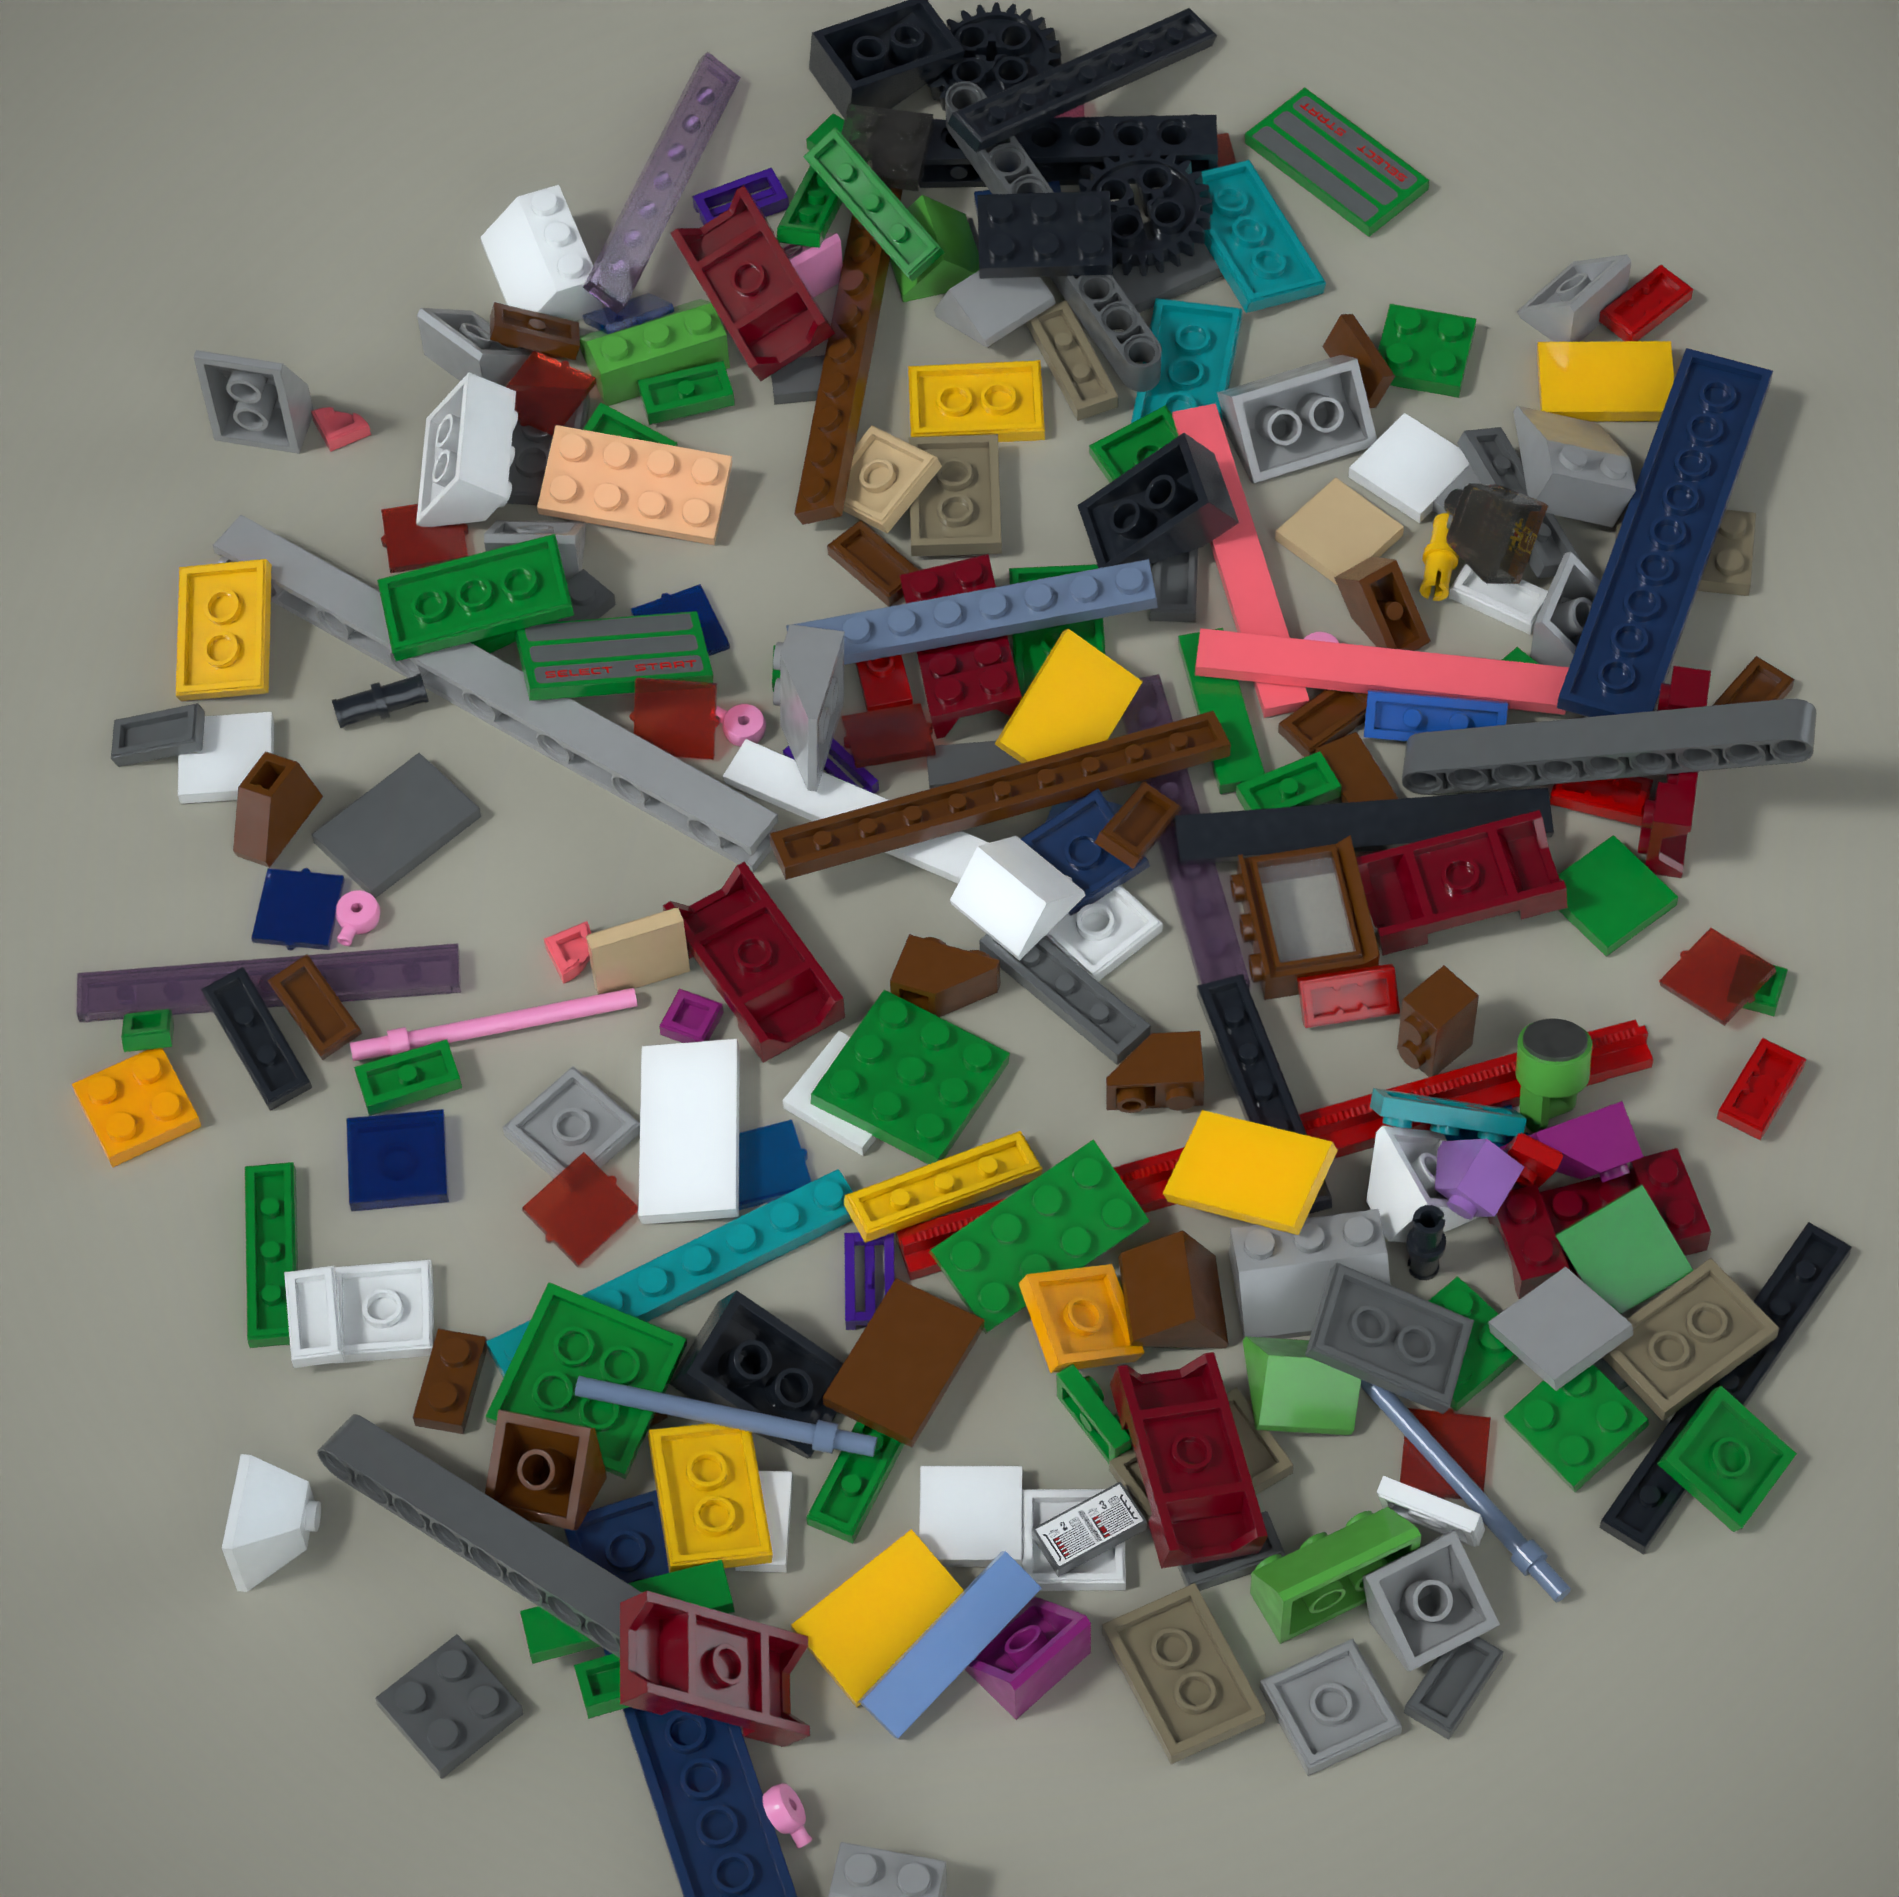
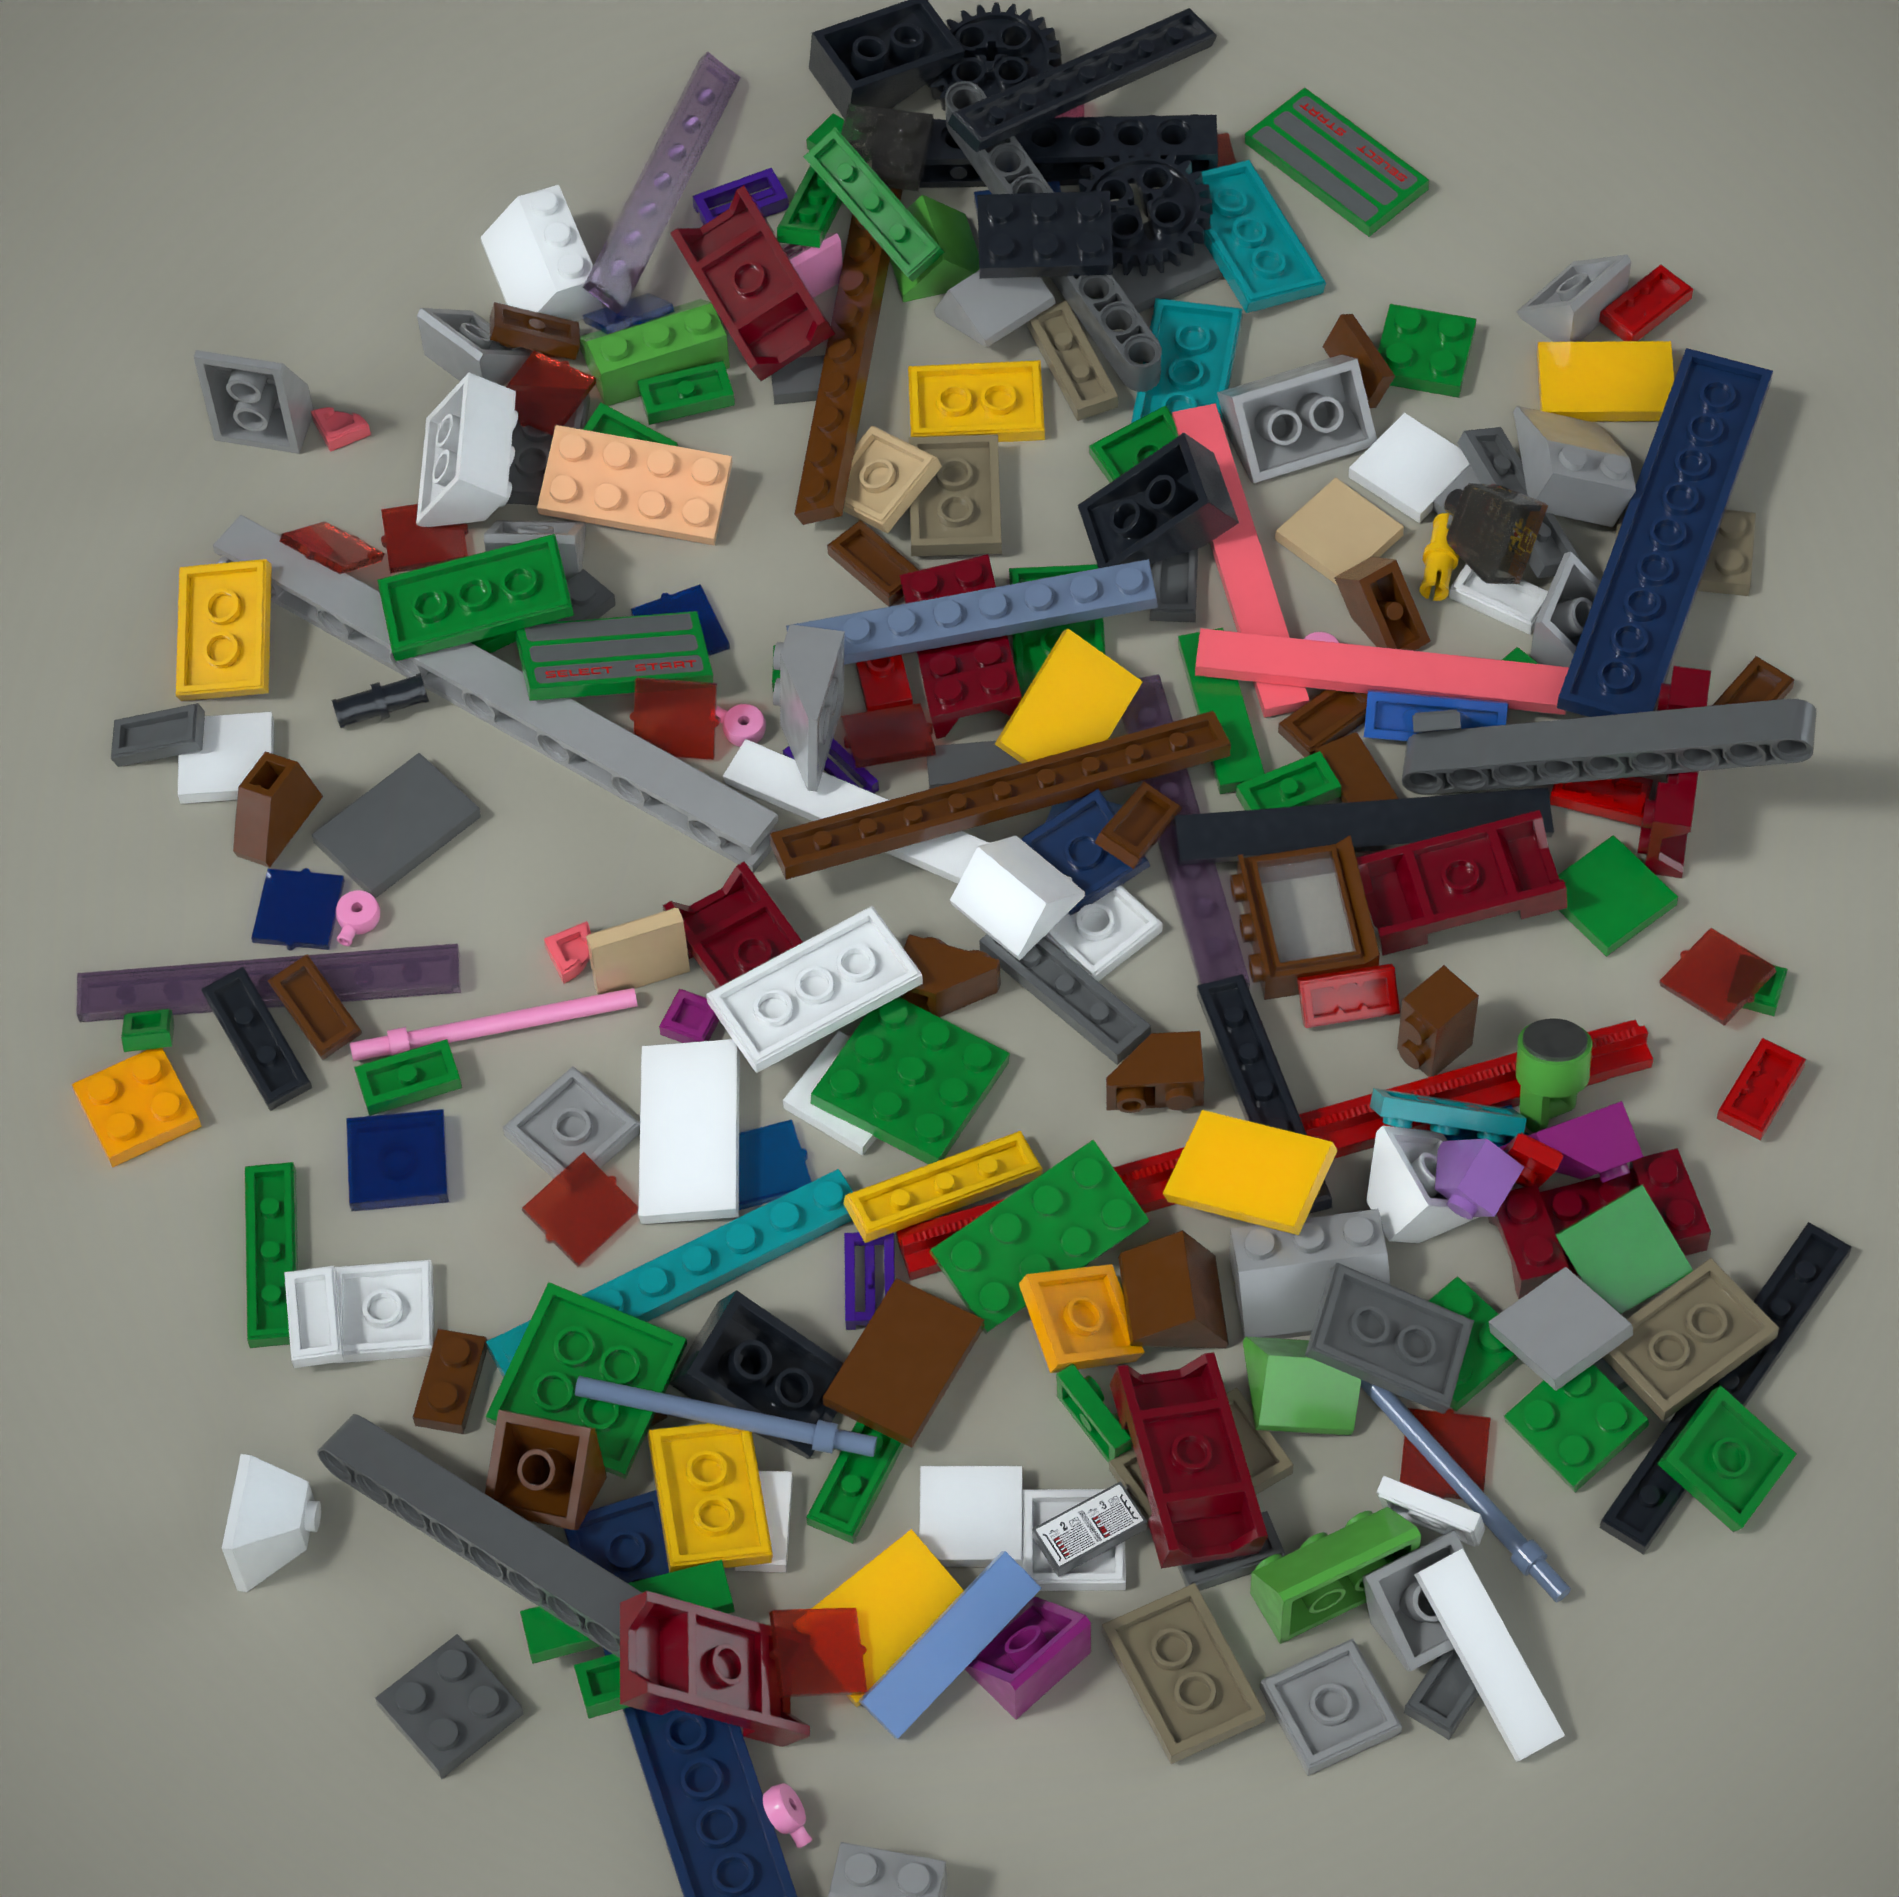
(332, 547): none -> clear red piece
(814, 989): none -> white tile
(817, 1652): none -> clear red piece
(1426, 1242): black pin -> none
(1436, 721): none -> dark grey tile
(1489, 1655): none -> white tile

